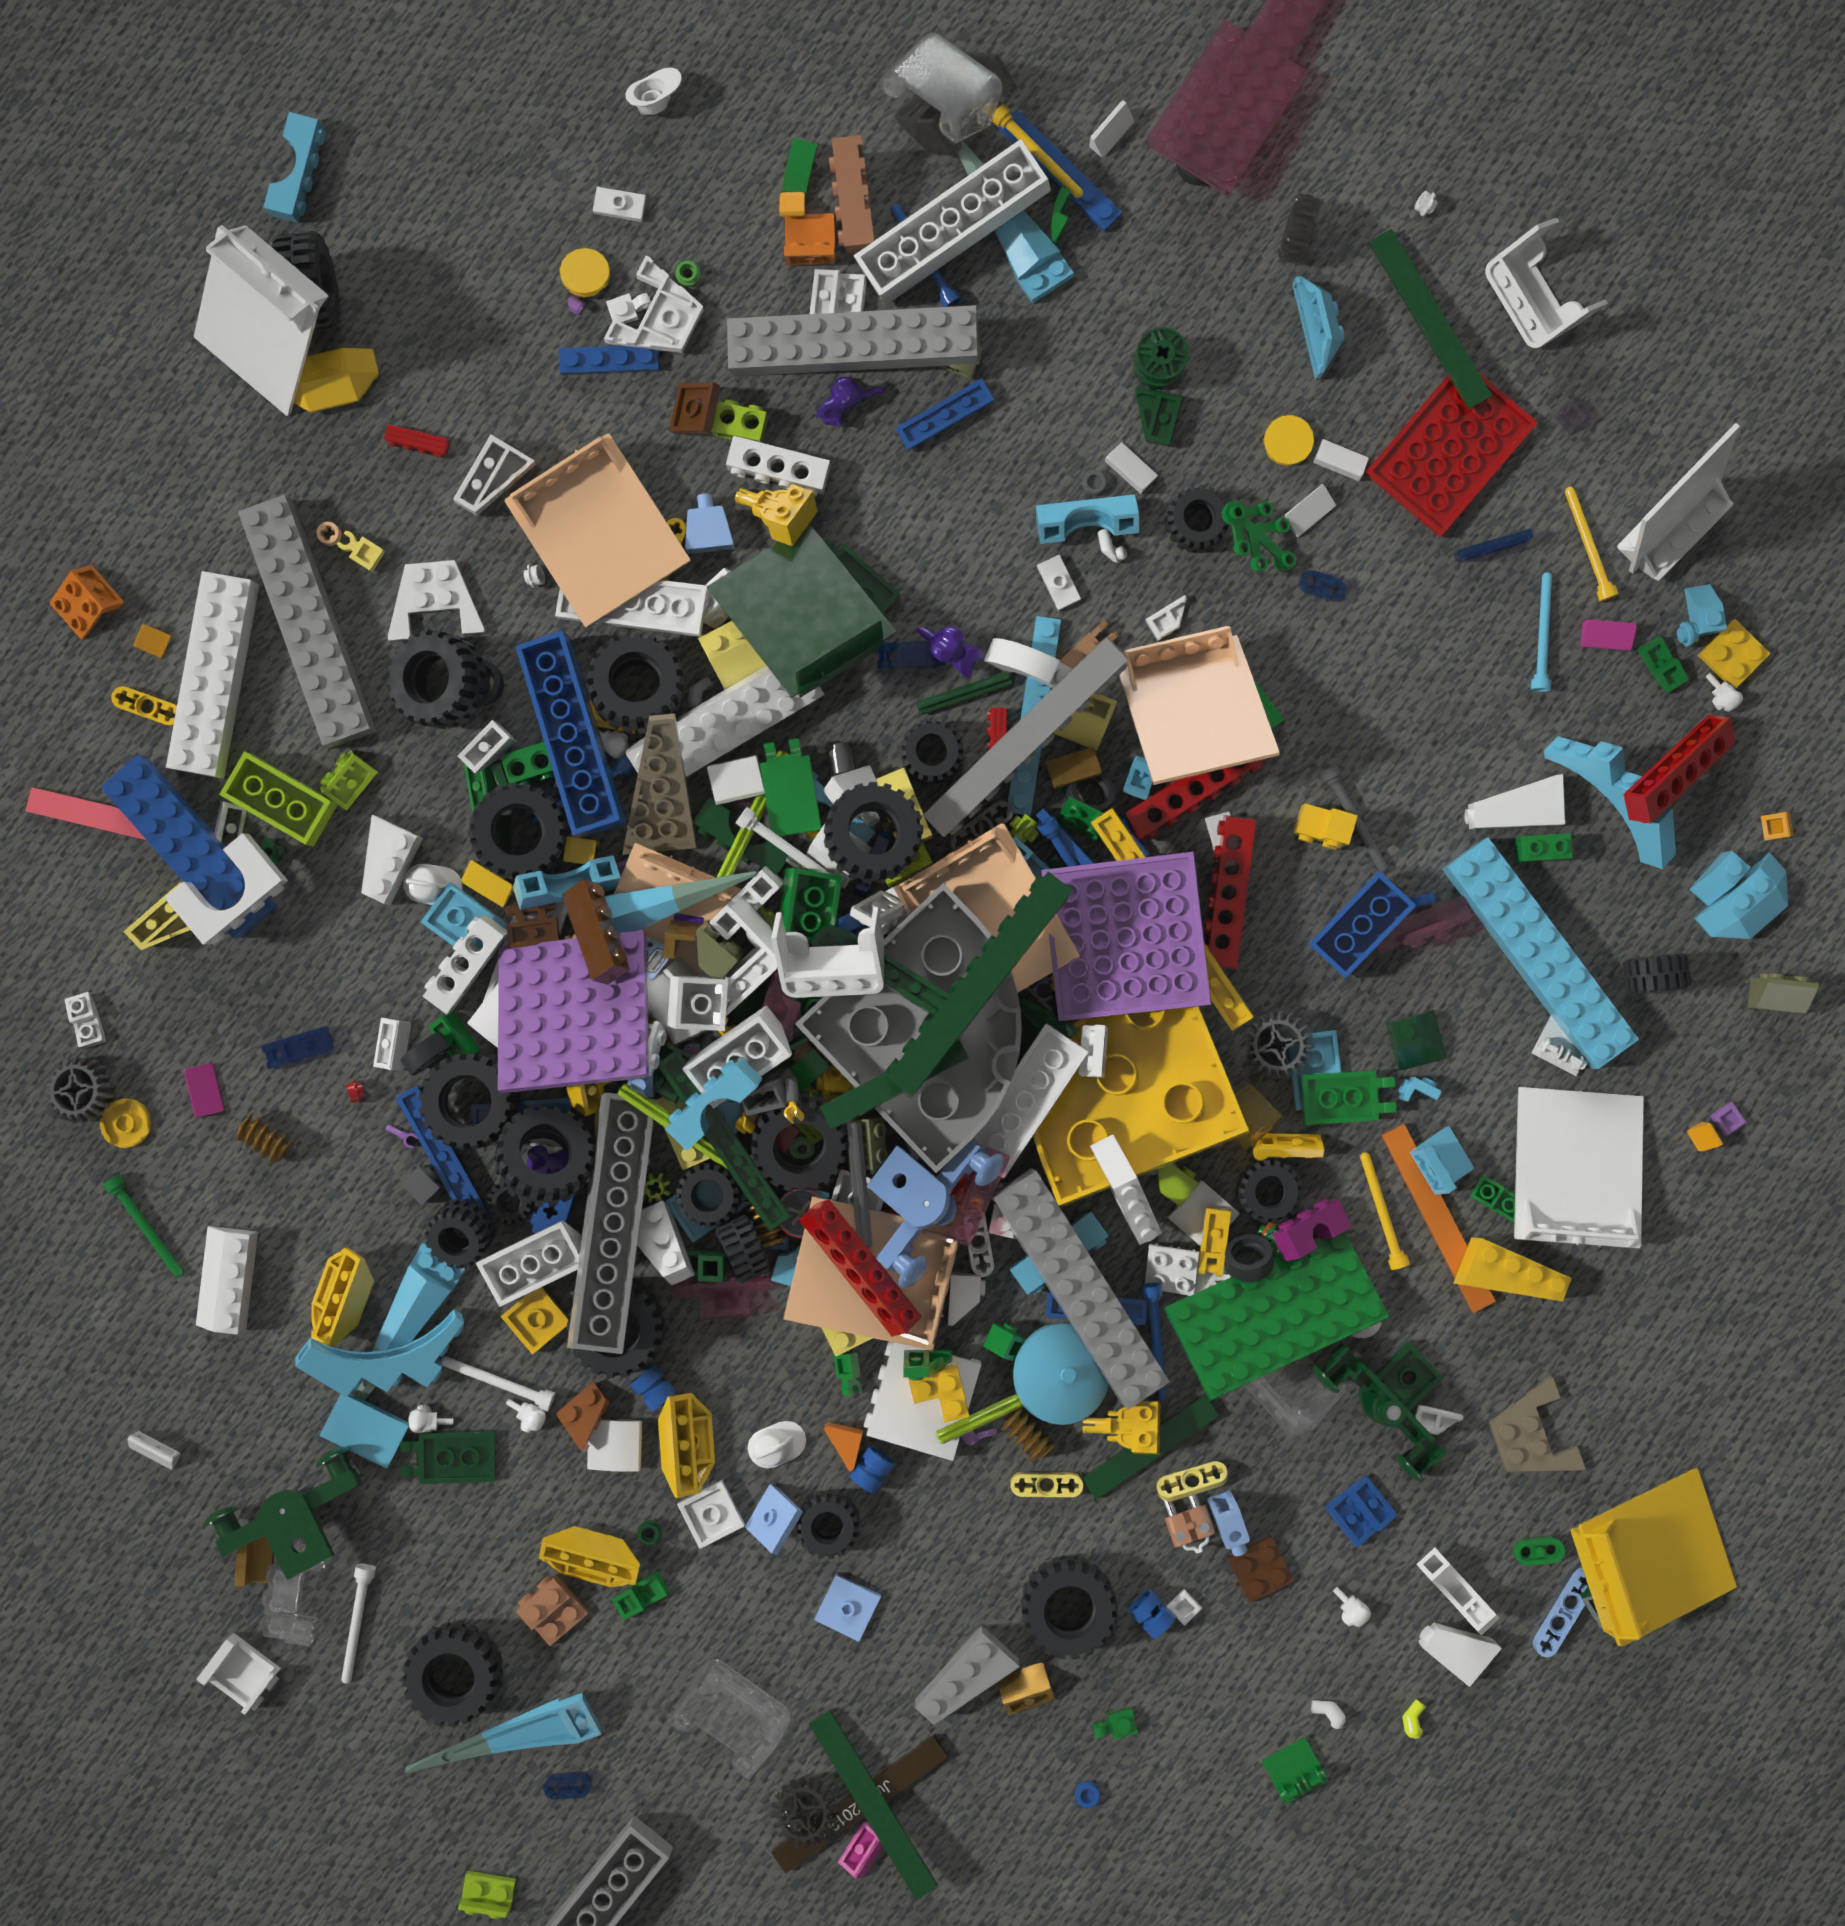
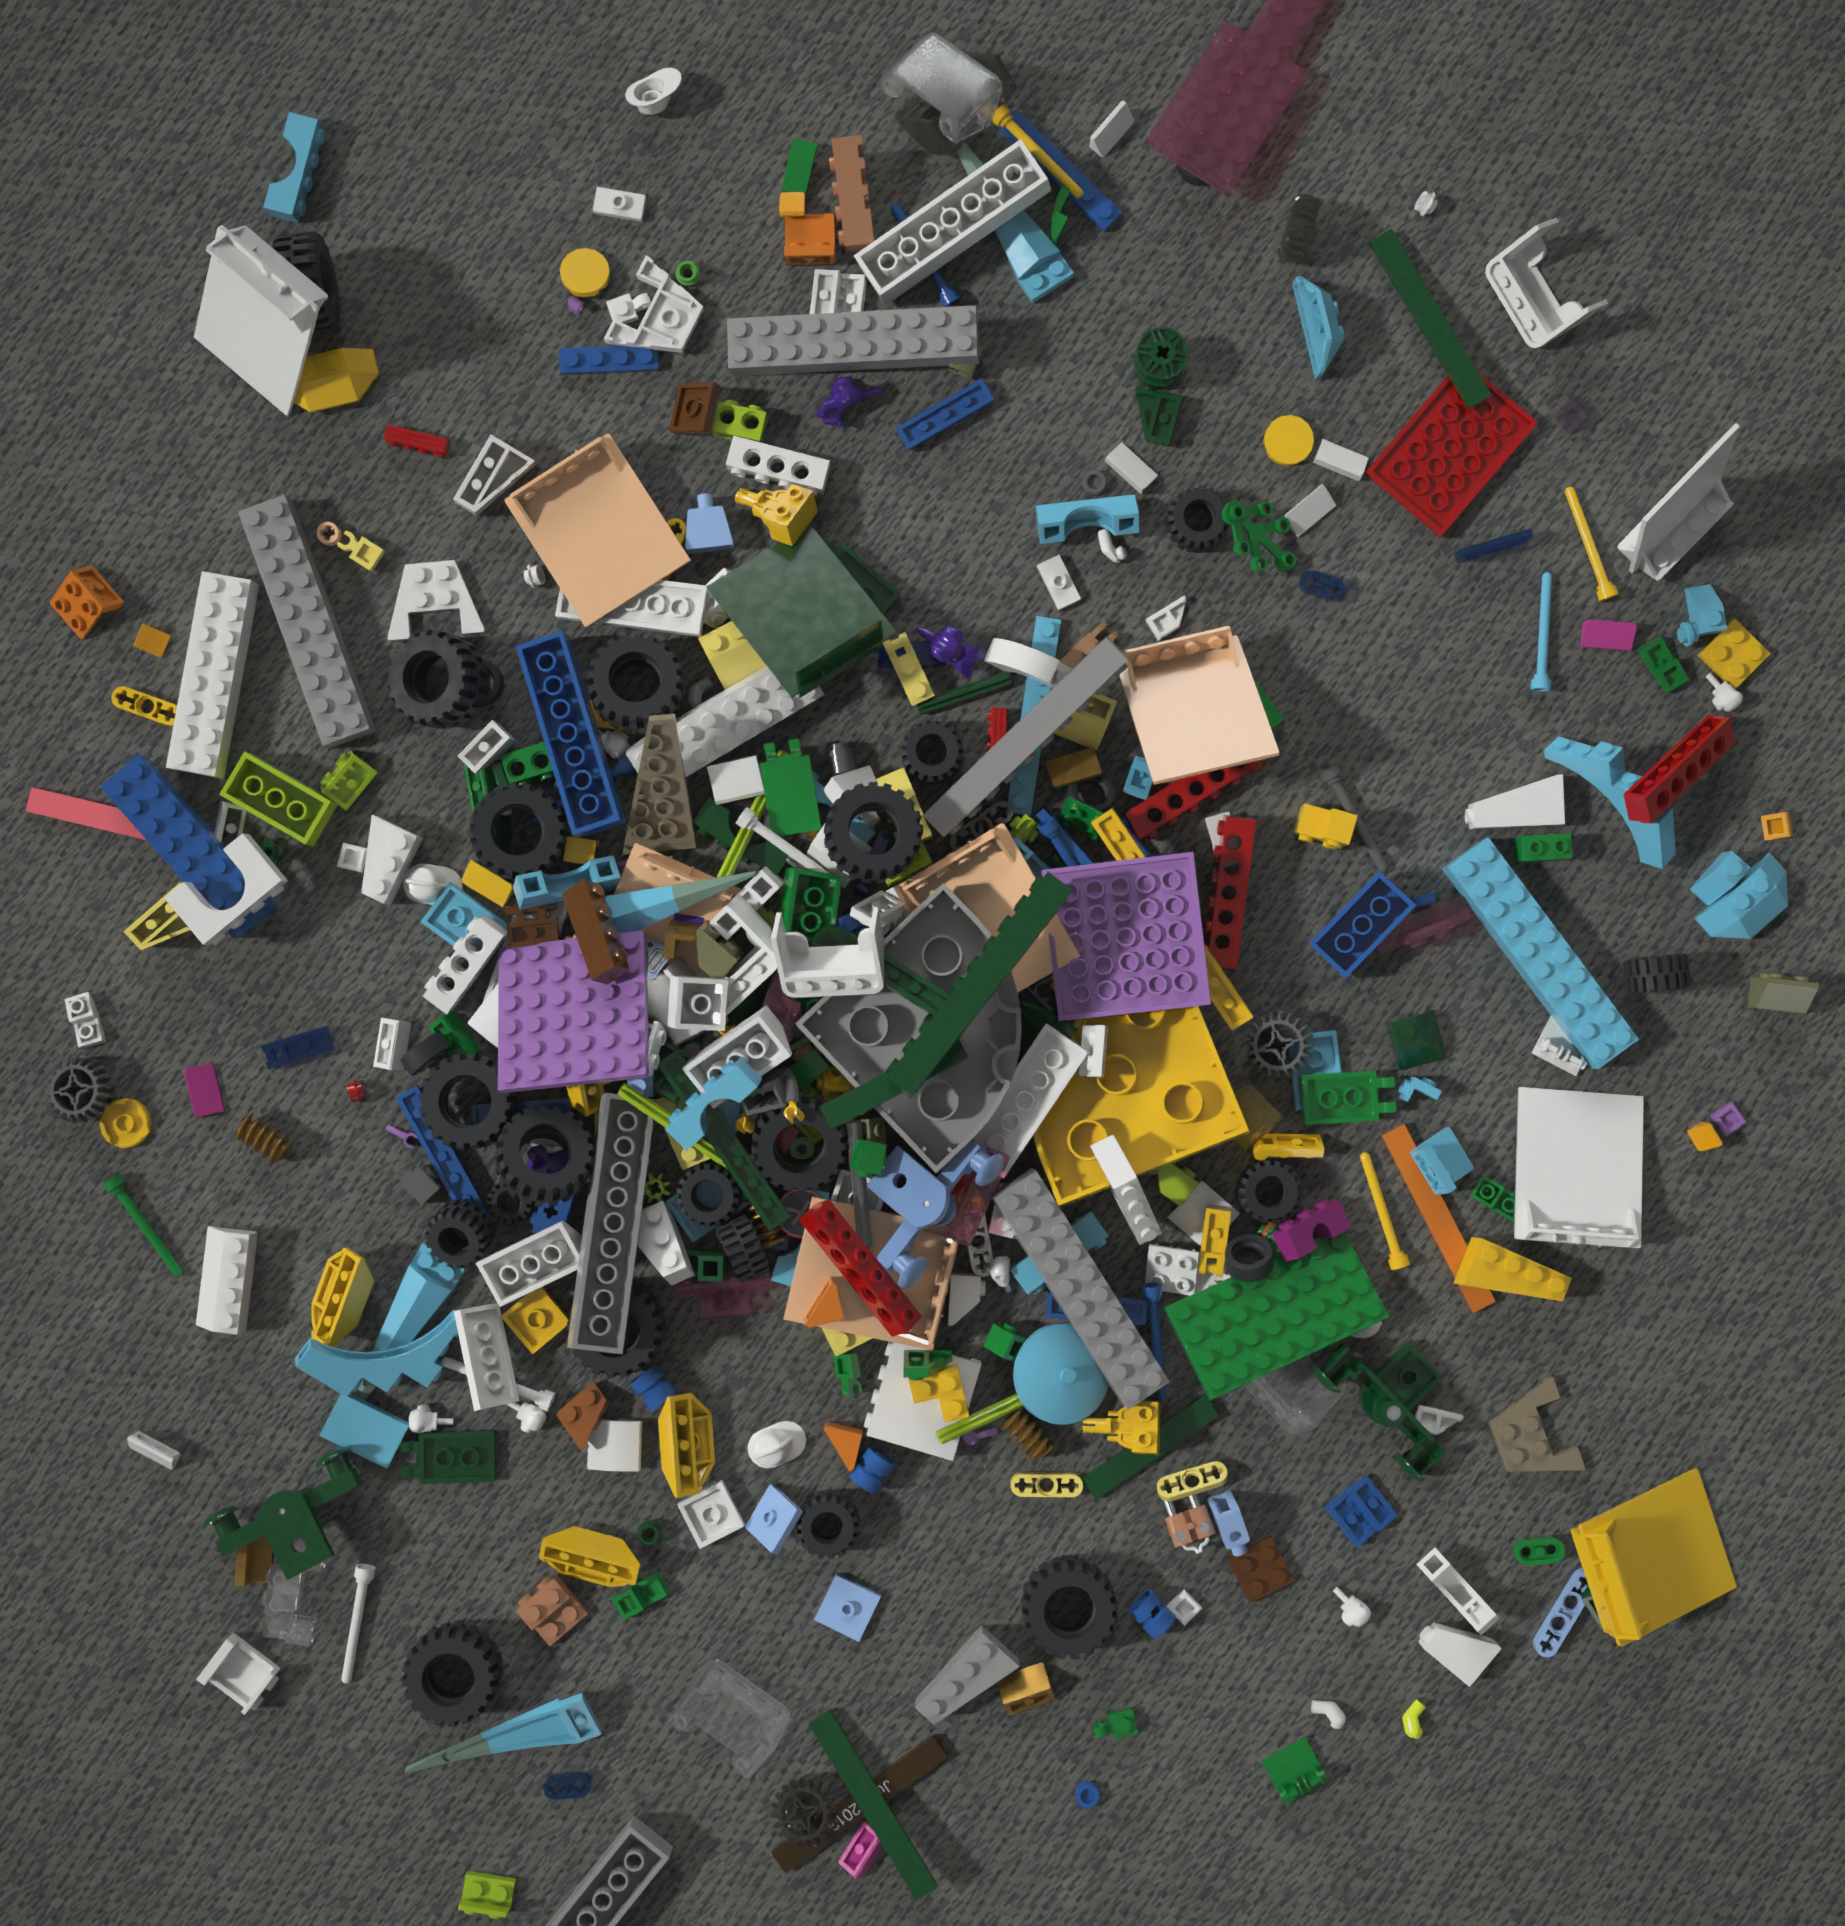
(352, 857): none -> white tile
(486, 1356): none -> white plate
(826, 1306): none -> orange slope
(868, 1158): none -> green brick
(909, 670): none -> light yellow plate
(1001, 1272): none -> white piece

